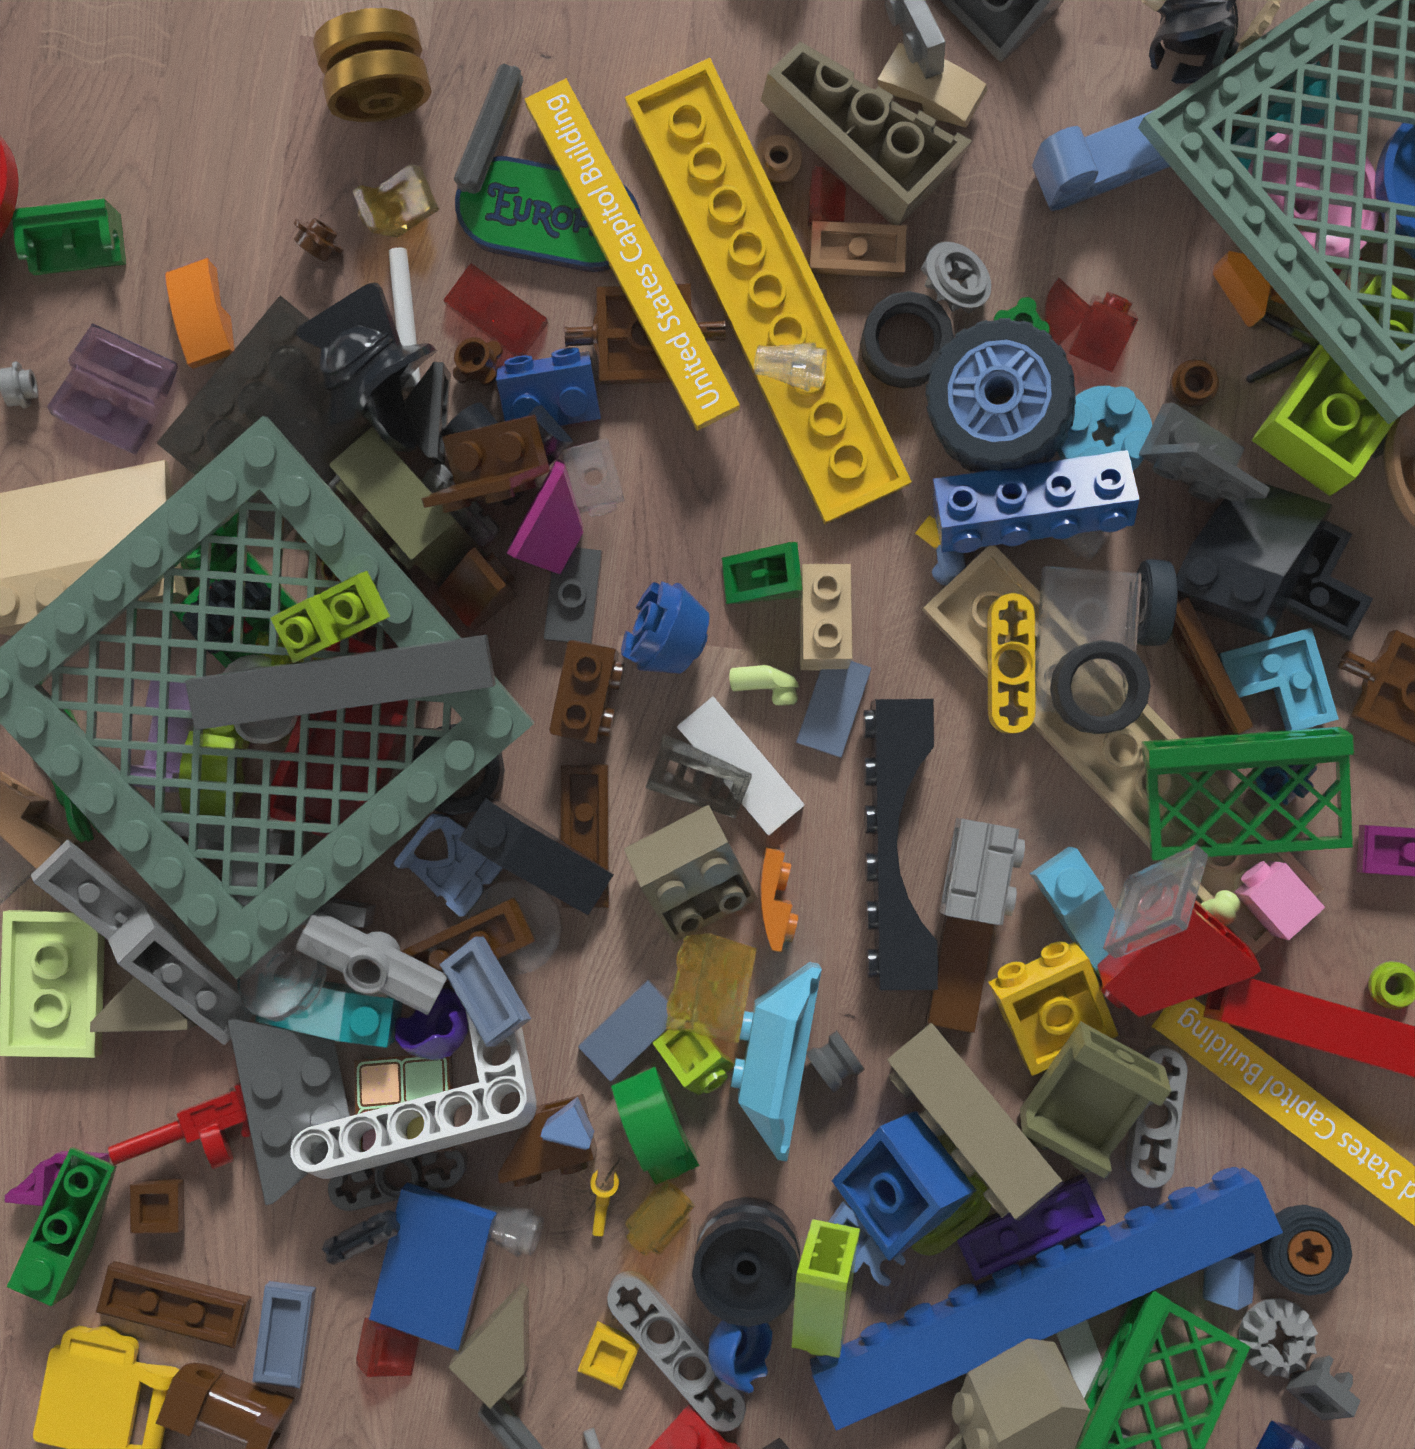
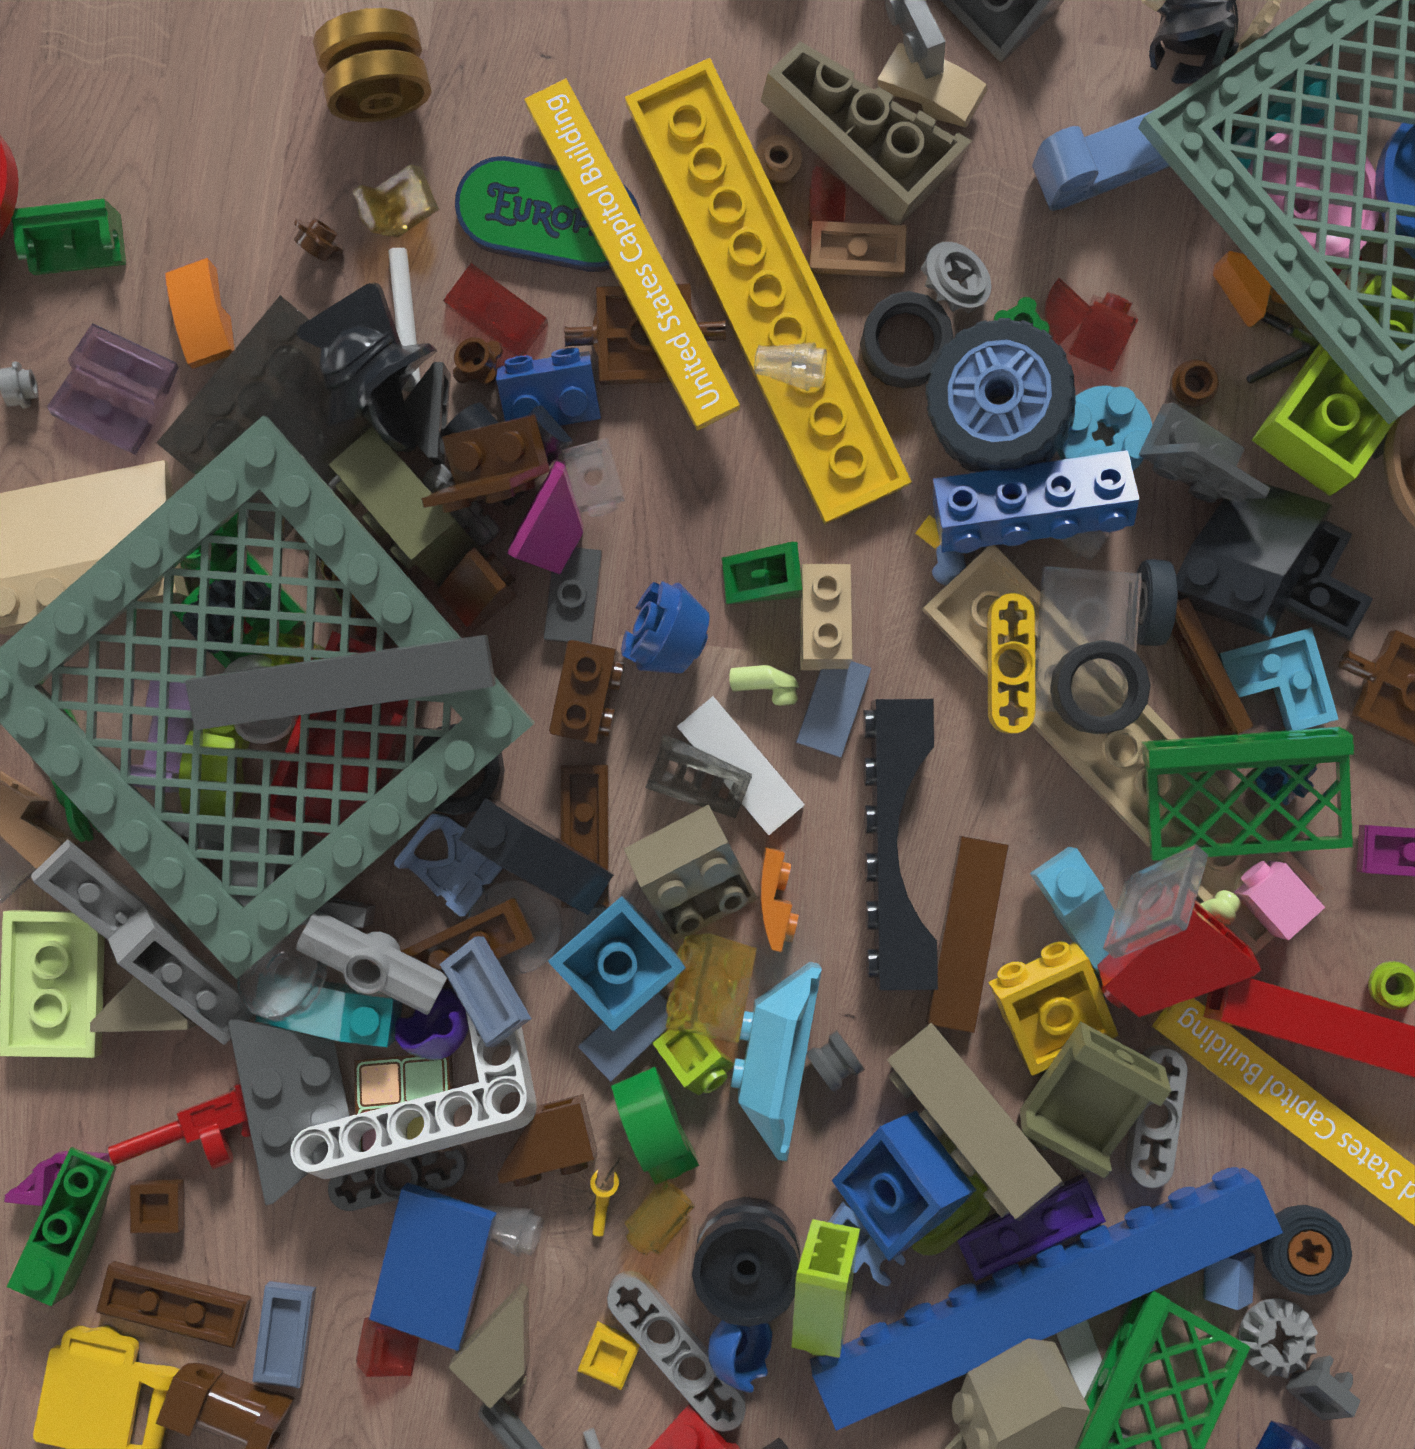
(330, 616): lime slope -> none
(361, 1237): black axle -> none
(488, 129): dark grey axle -> none
(569, 1127): medium blue slope -> none
(617, 963): none -> dark azure slope
(981, 872): light grey brick -> none

